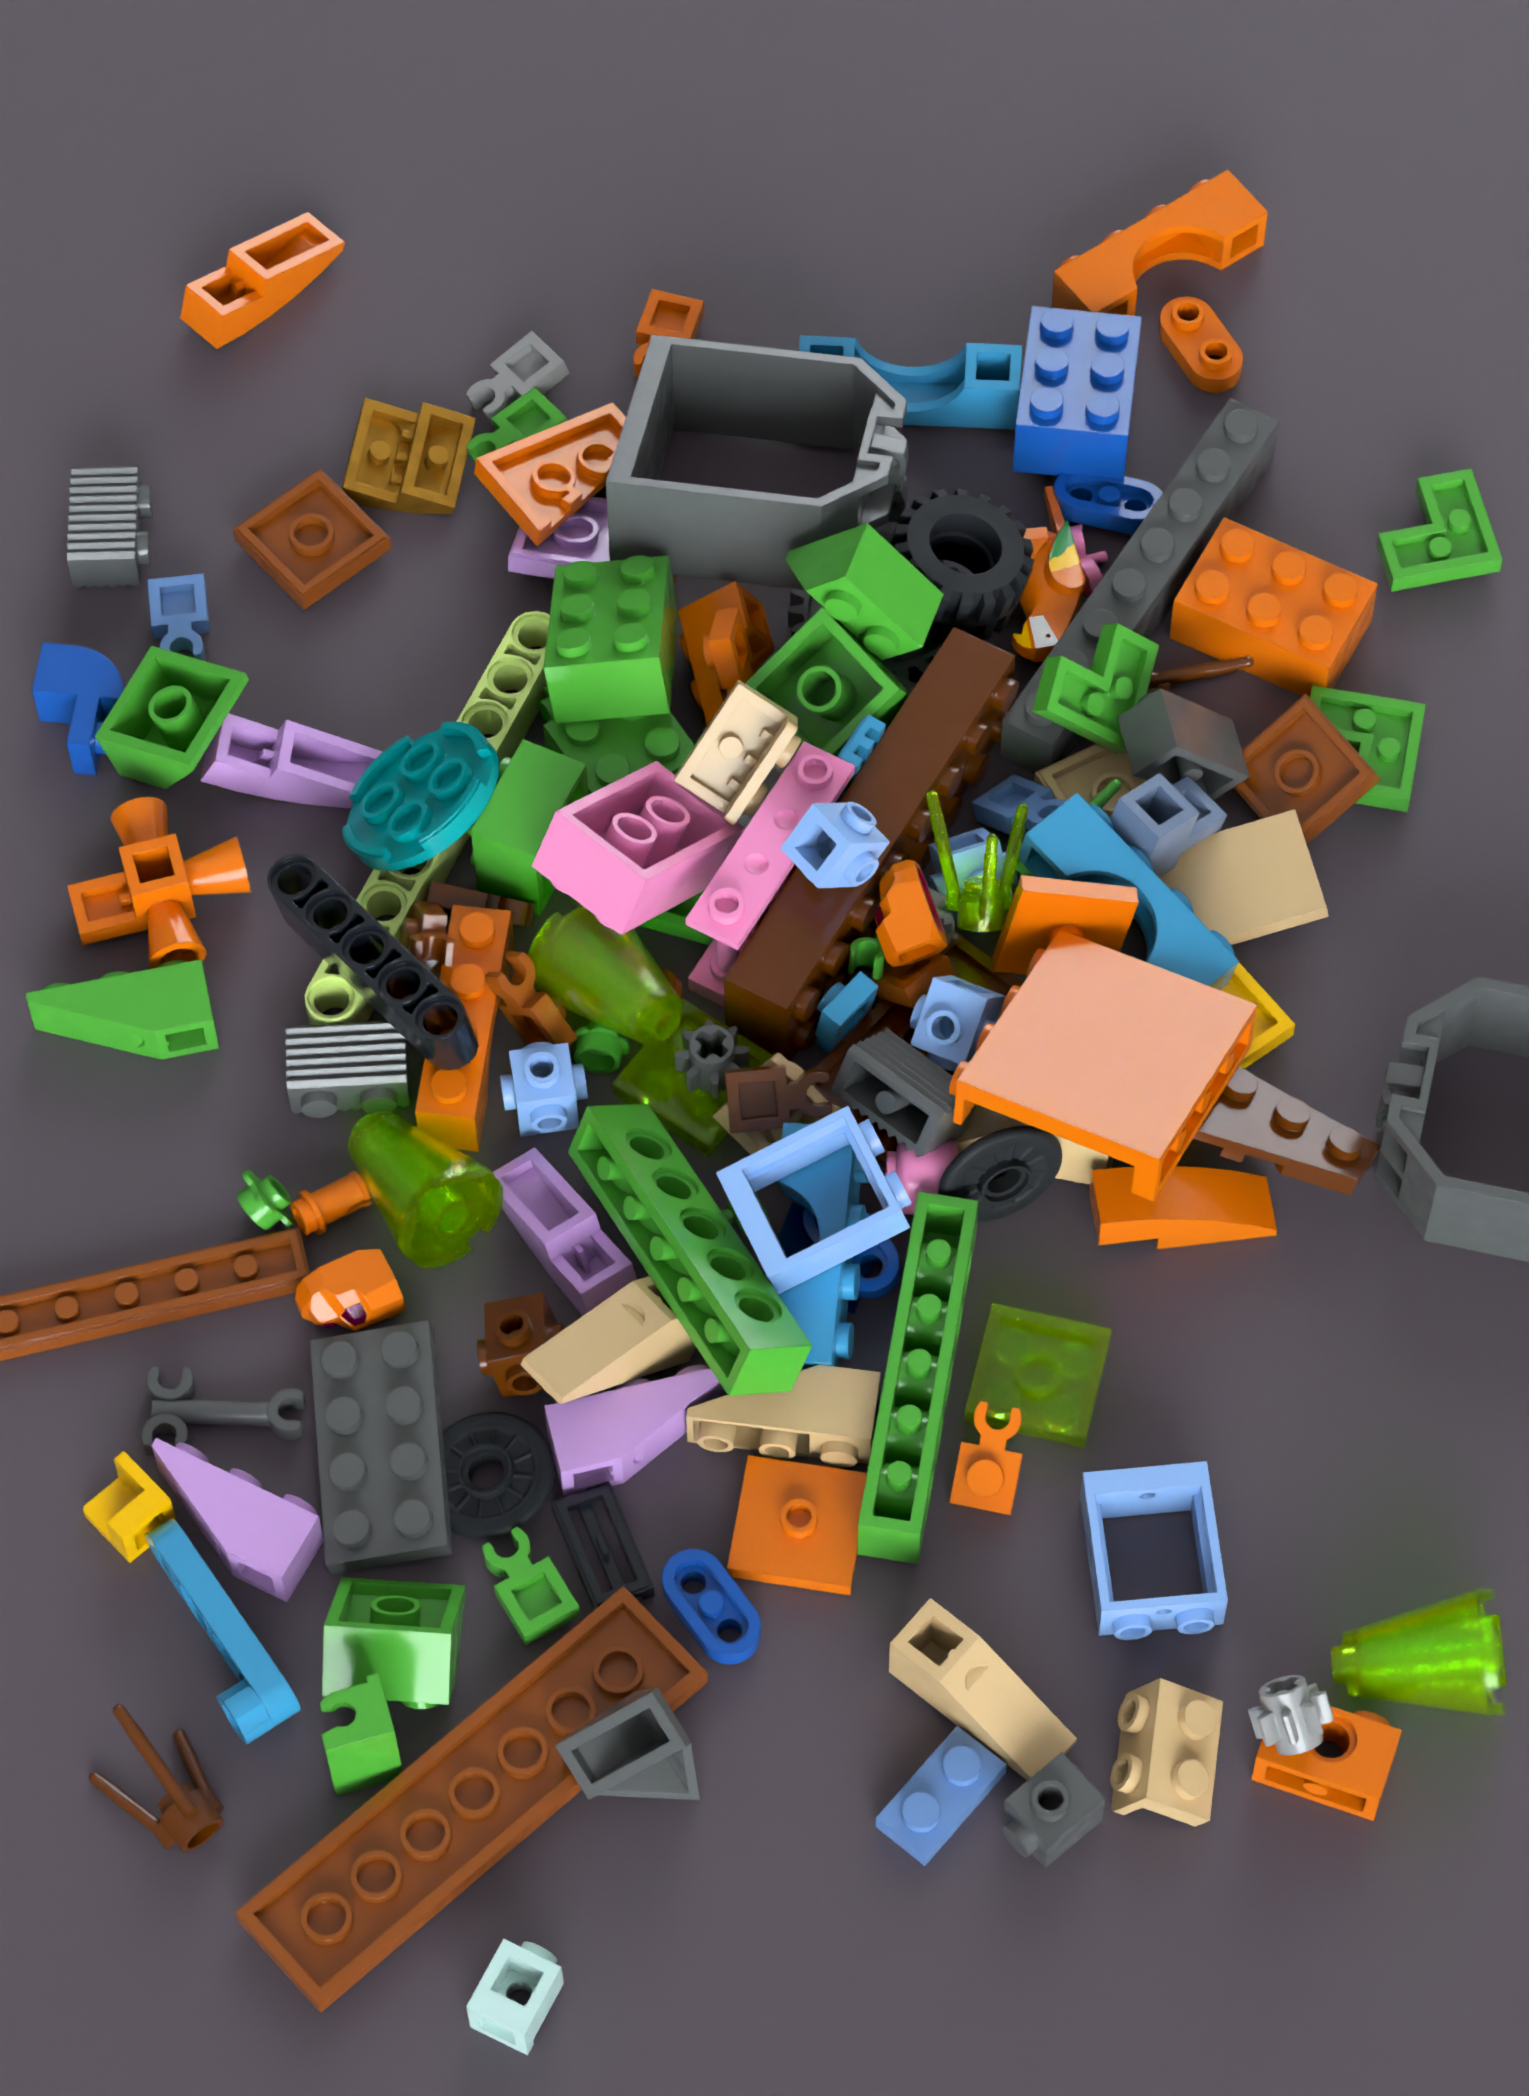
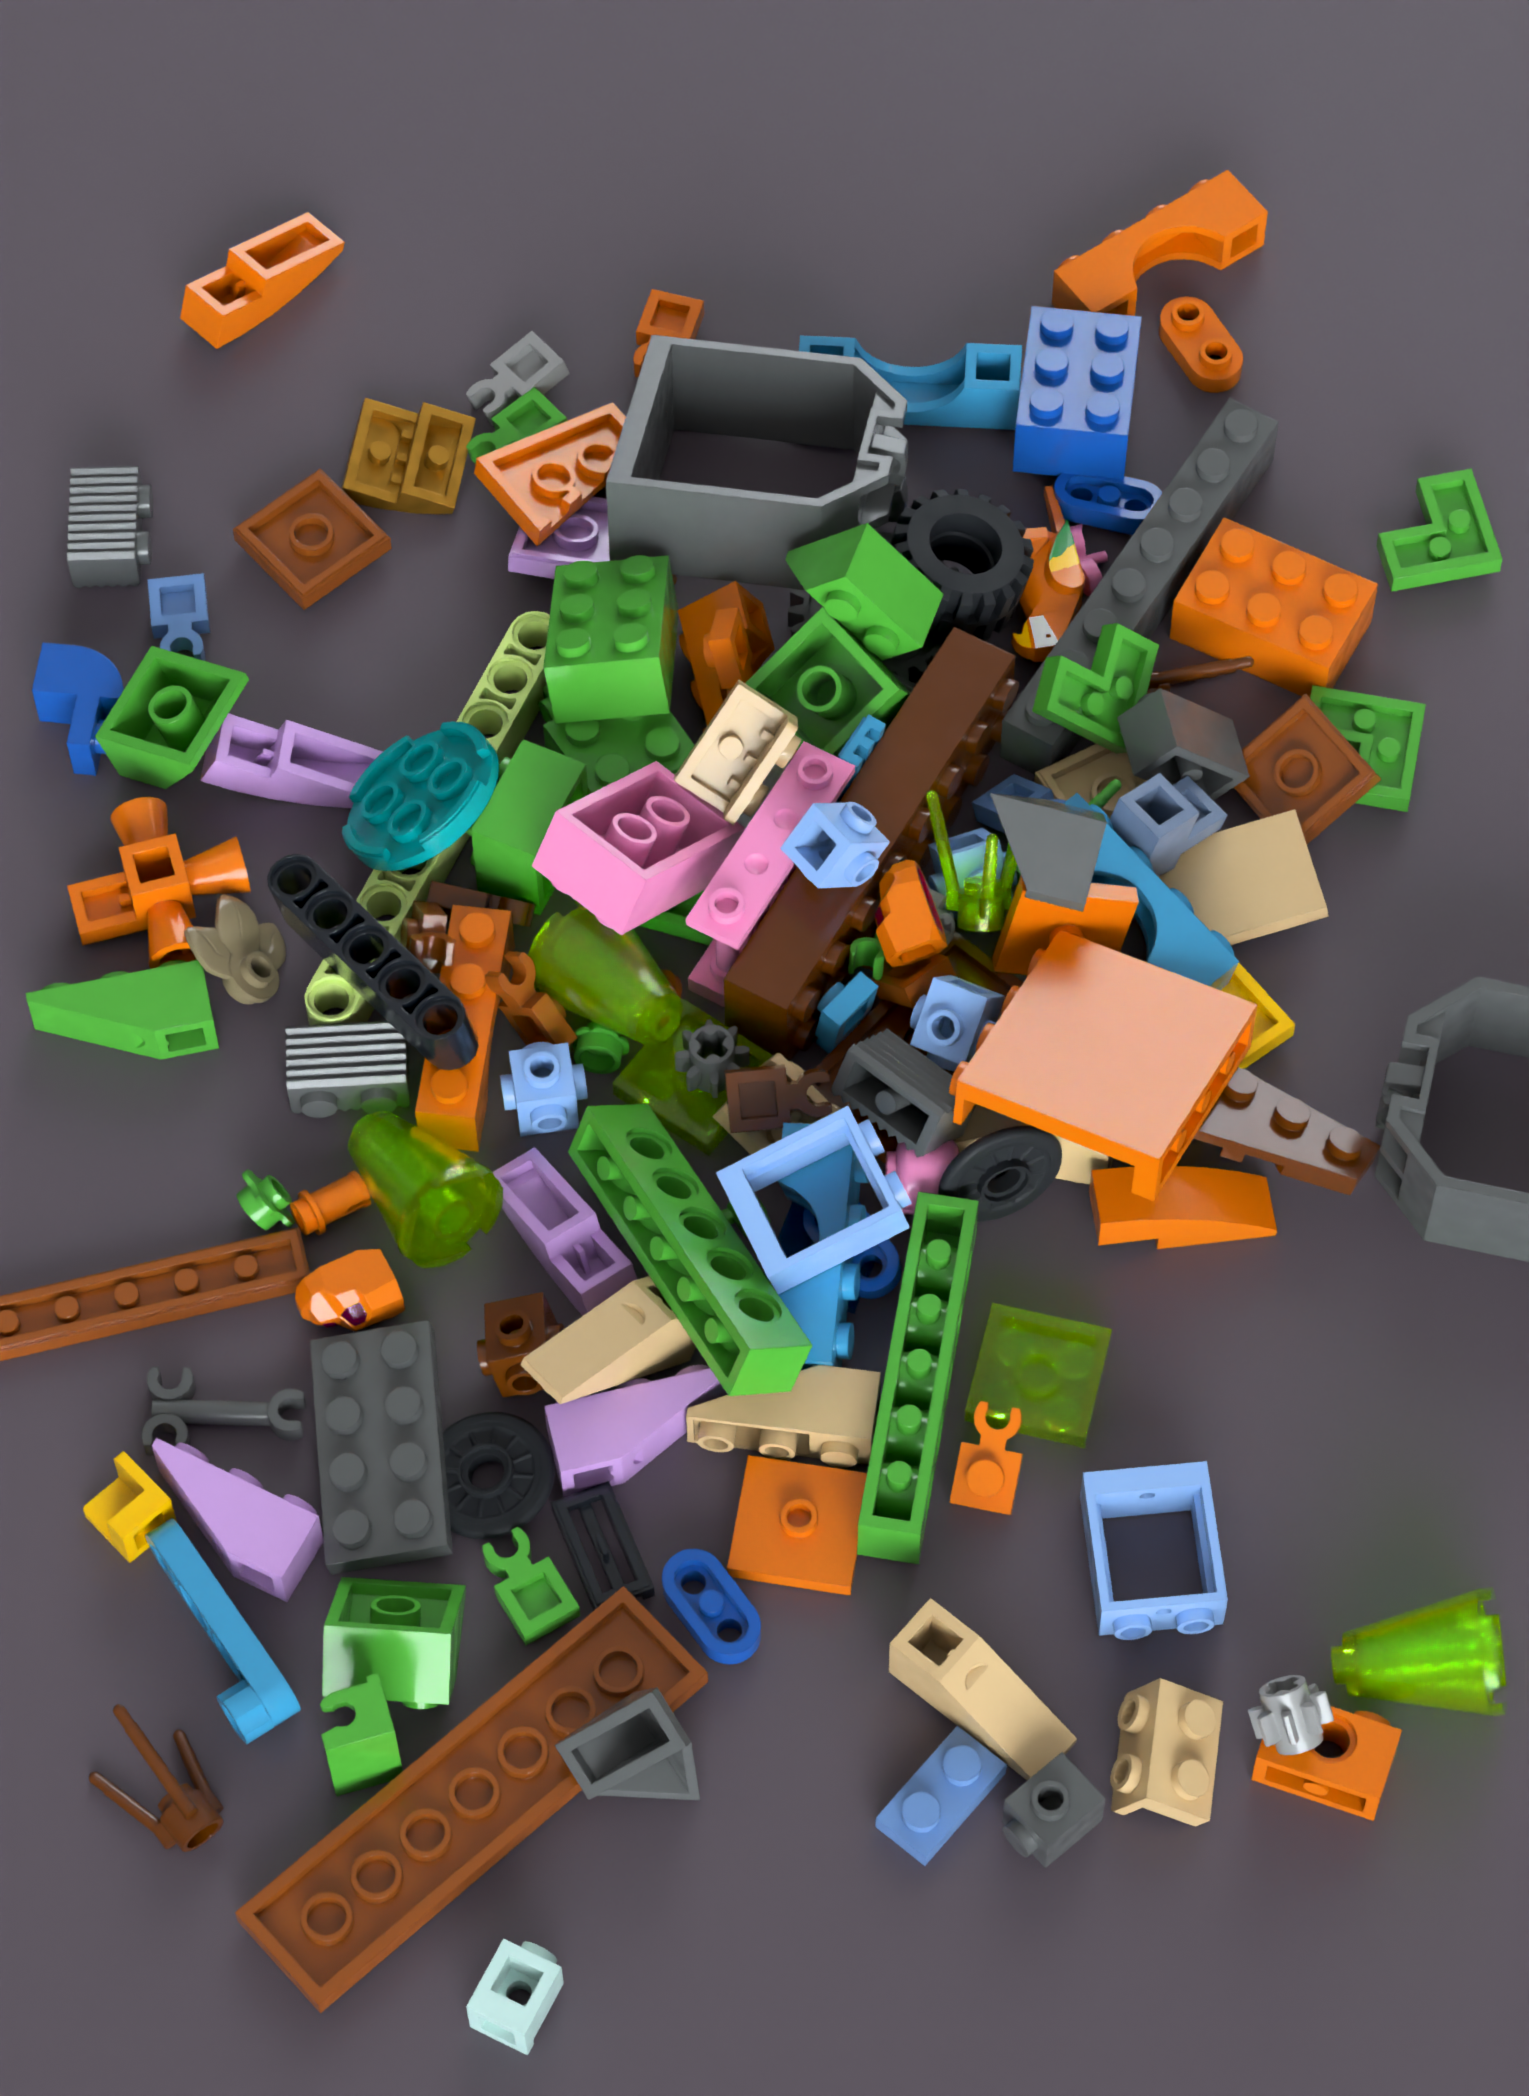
(240, 951): none -> dark tan plate
(1052, 847): none -> slope

